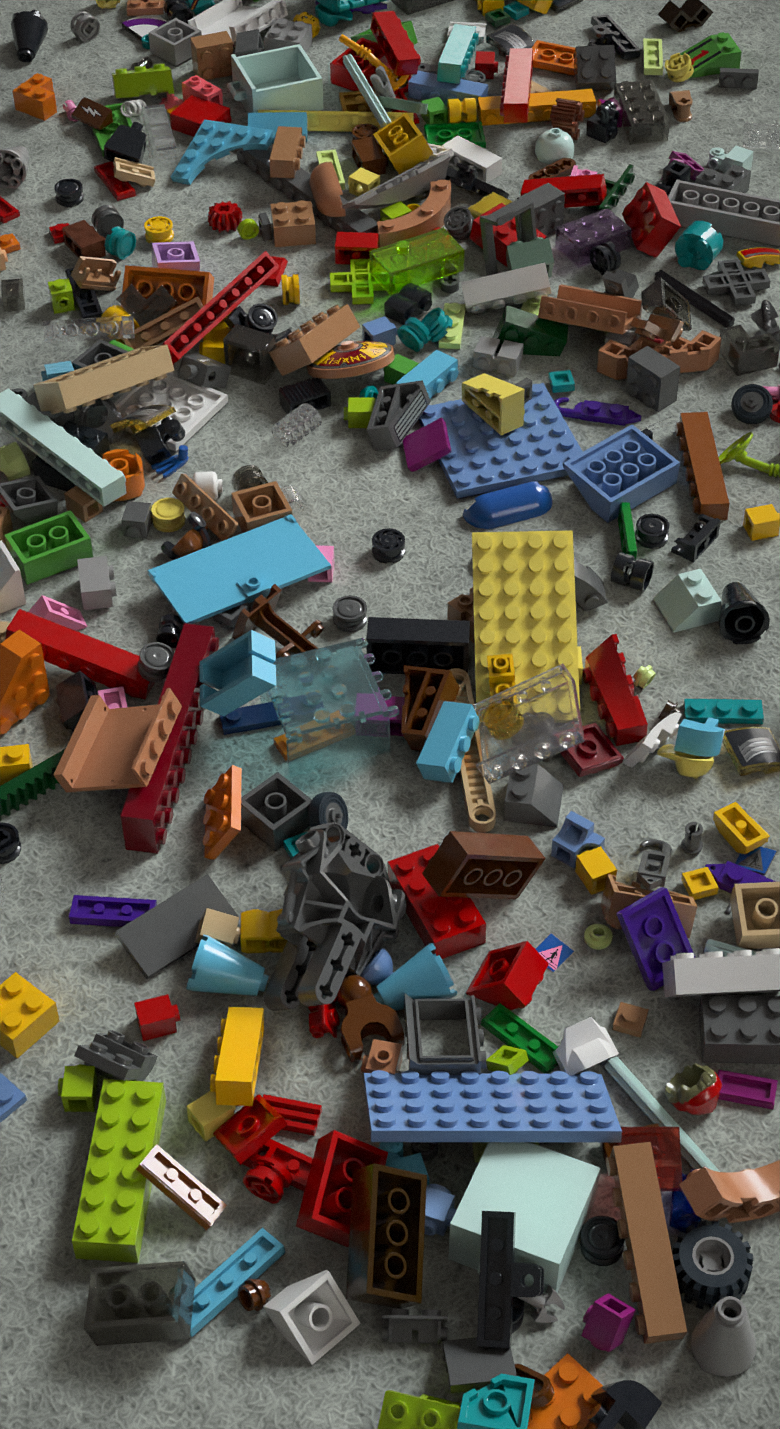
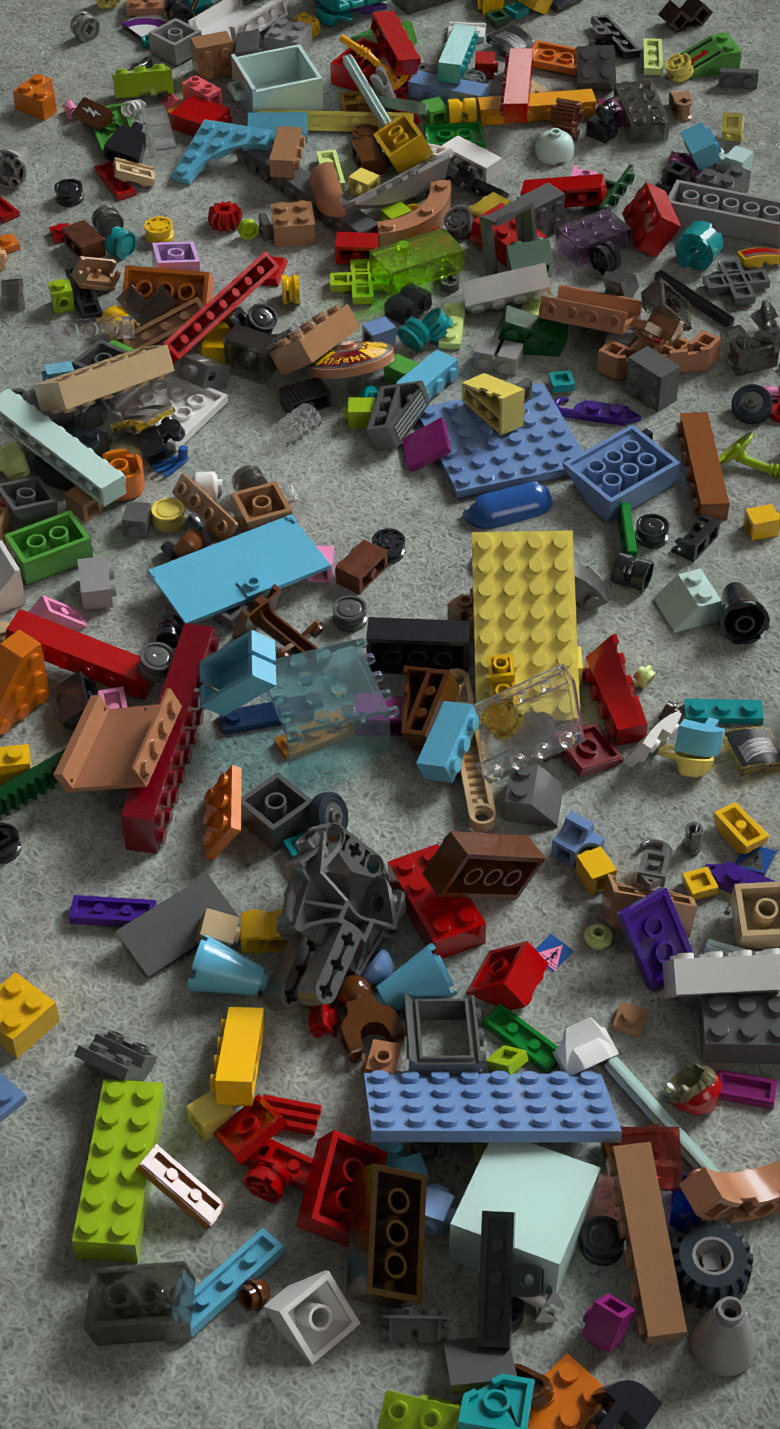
(28, 33): black cone -> none
(78, 1088): lime brick -> none
(156, 1017): red brick -> none
(361, 566): none -> copper brick
(560, 168): reddish brown beam -> none
(701, 146): none -> medium azure brick
(732, 127): none -> light yellow brick

